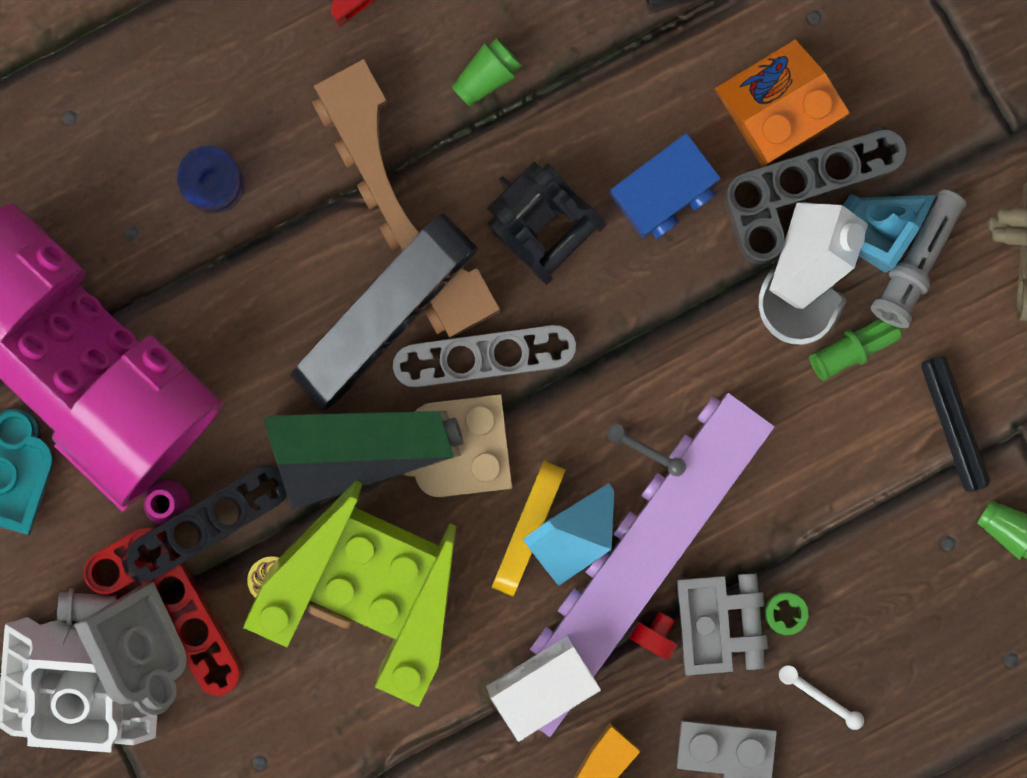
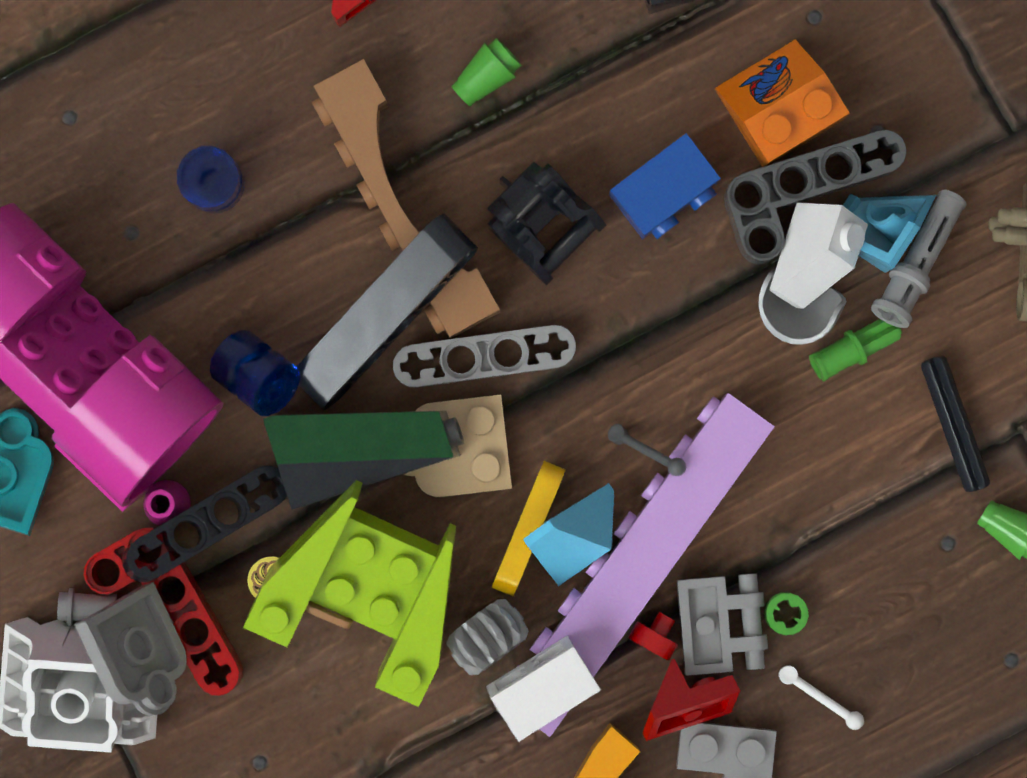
(254, 373): none -> clear blue wheel
(487, 637): none -> light grey gear
(683, 707): none -> red slope

